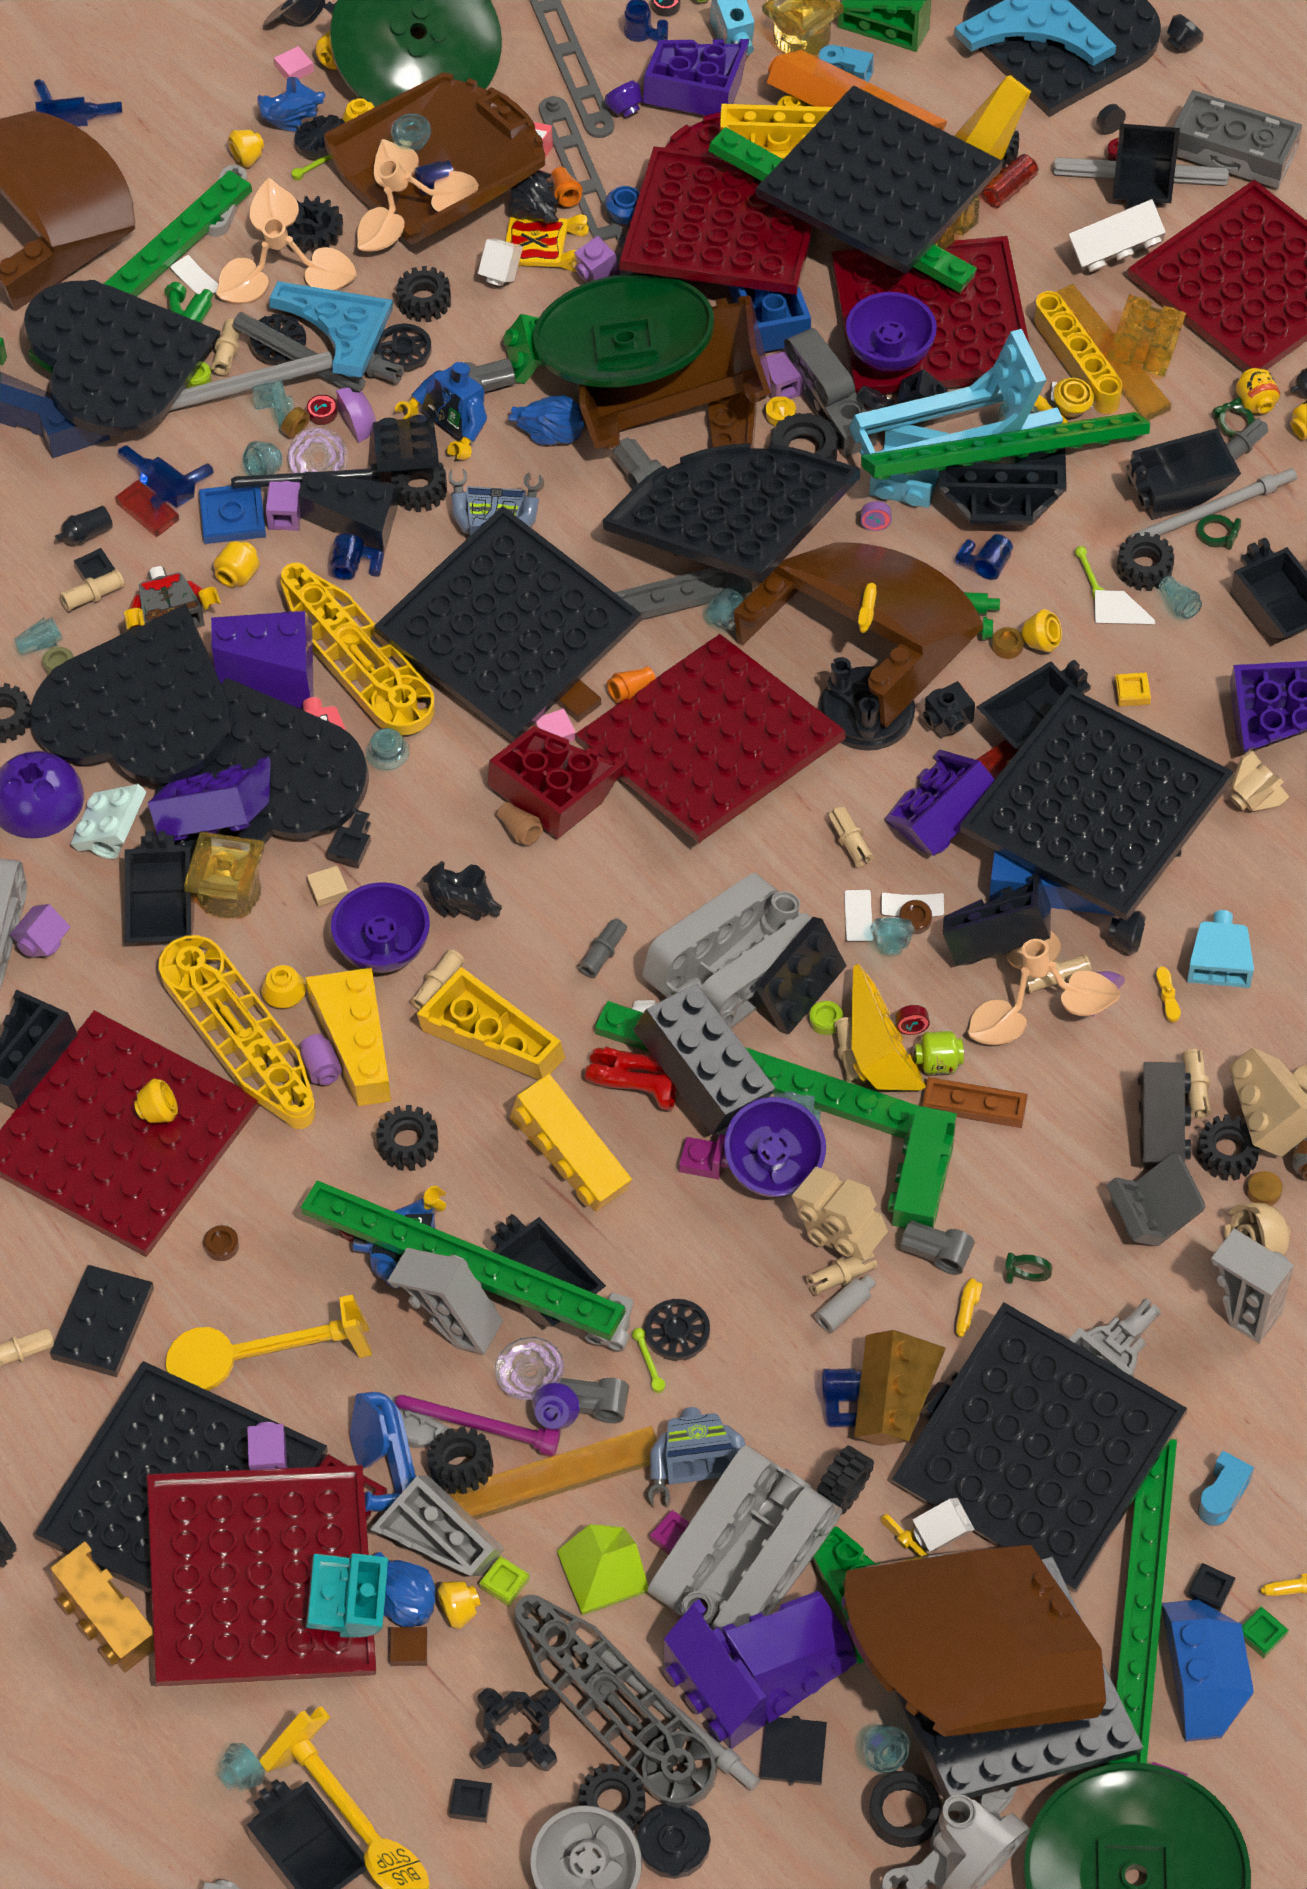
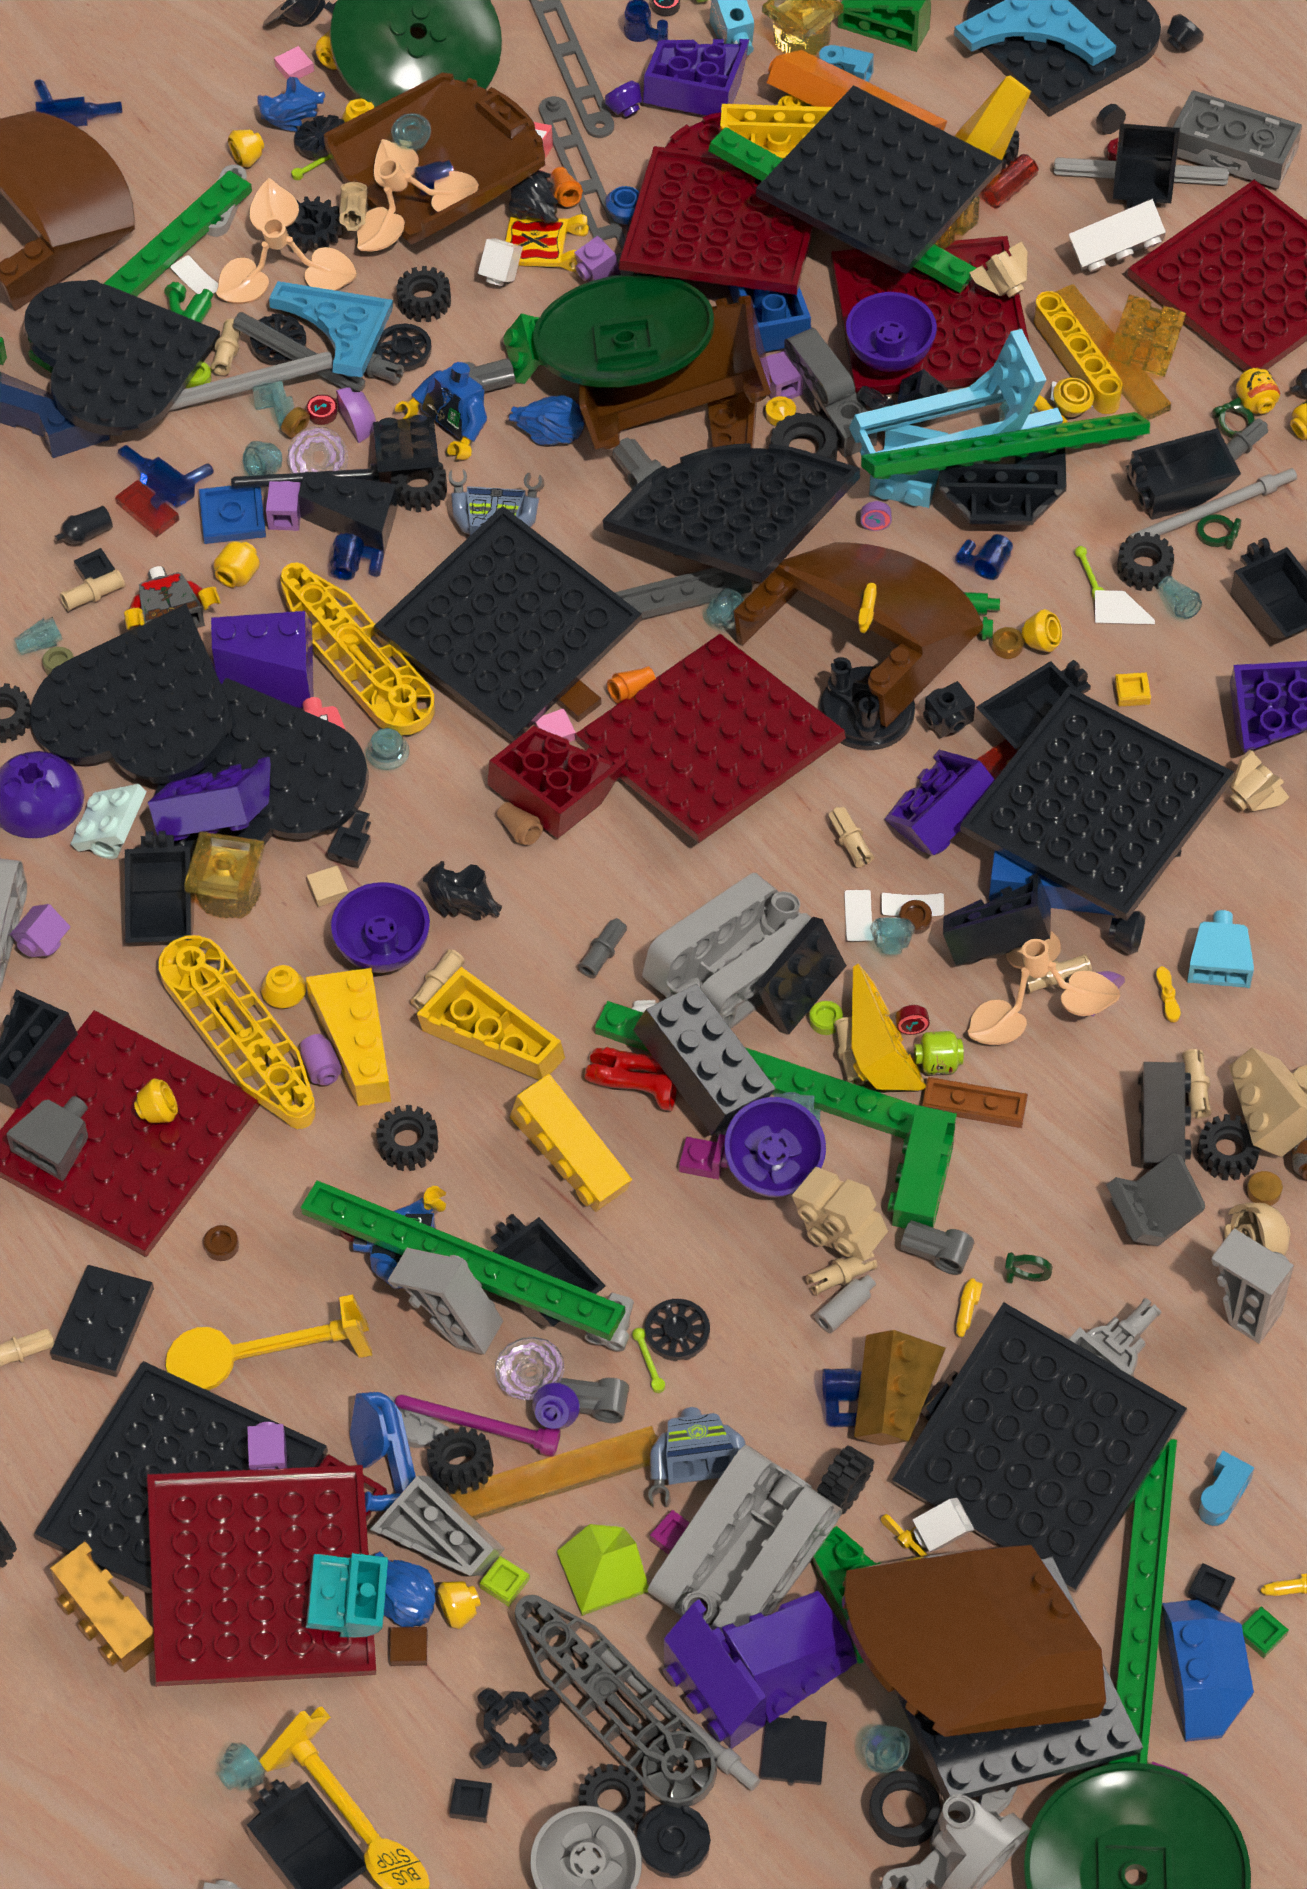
(51, 1136): none -> dark grey torso
(353, 205): none -> tan piece
(1004, 273): none -> tan brick

